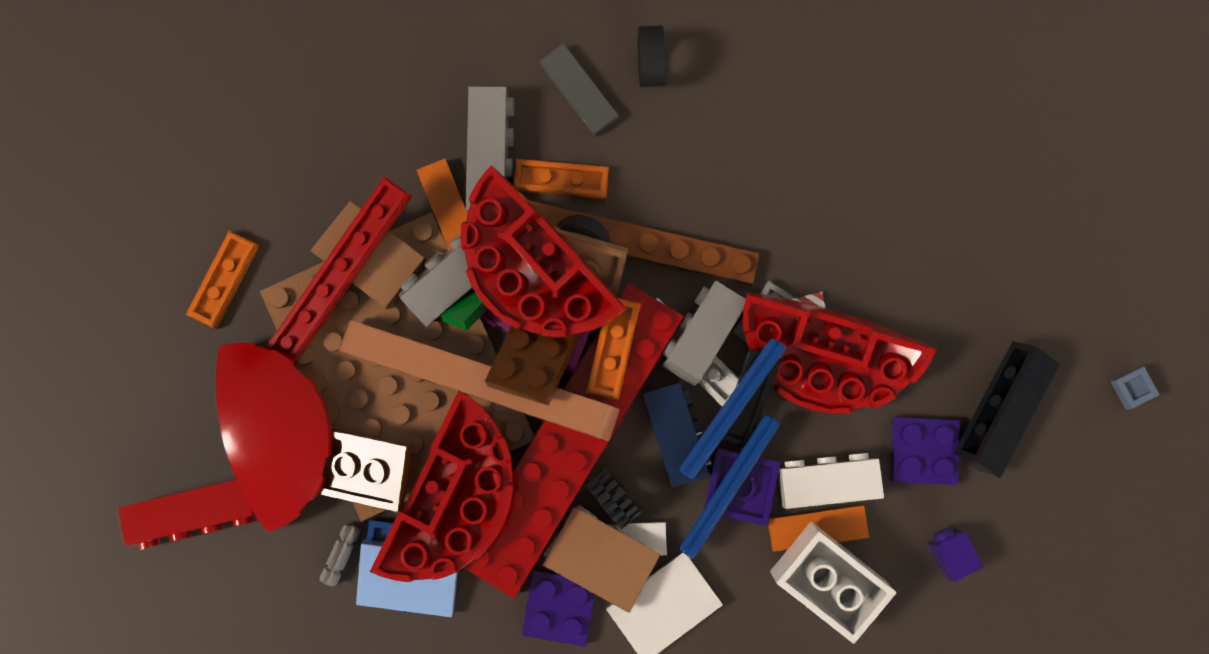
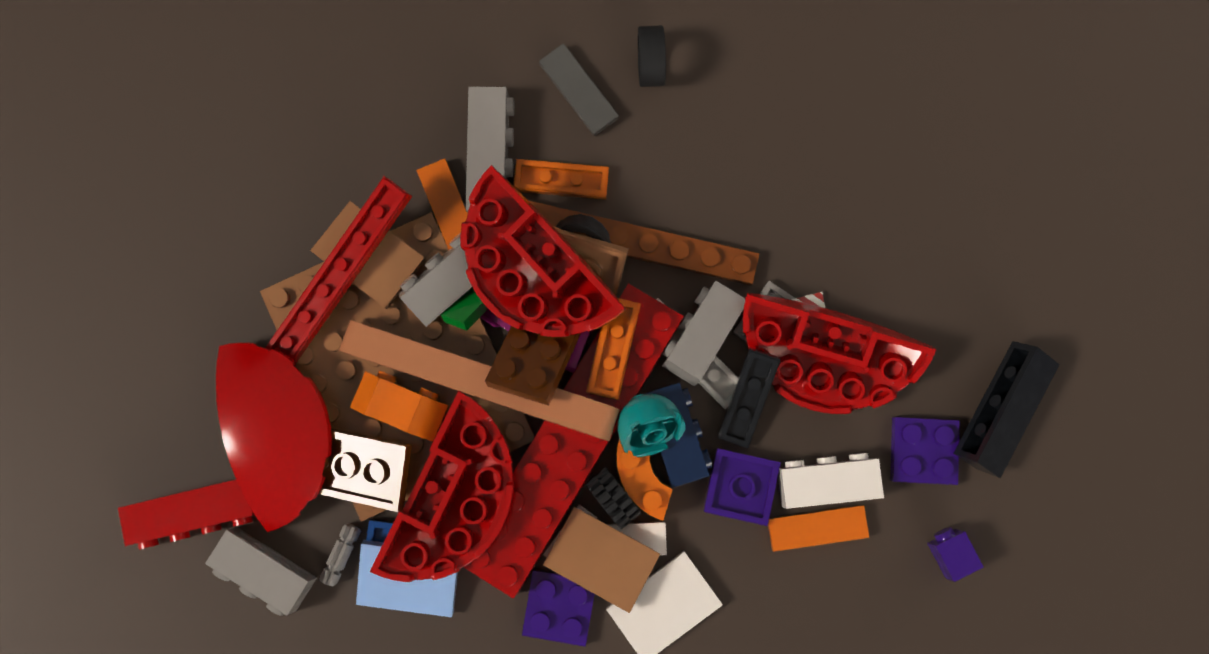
(222, 280): orange tile -> none
(260, 571): none -> light grey brick
(399, 406): none -> orange brick
(642, 484): none -> orange brick
(648, 424): none -> teal cylinder
(729, 486): blue axle -> none
(732, 408): blue axle -> none
(832, 582): white brick -> none
(1134, 388): sand blue plate -> none

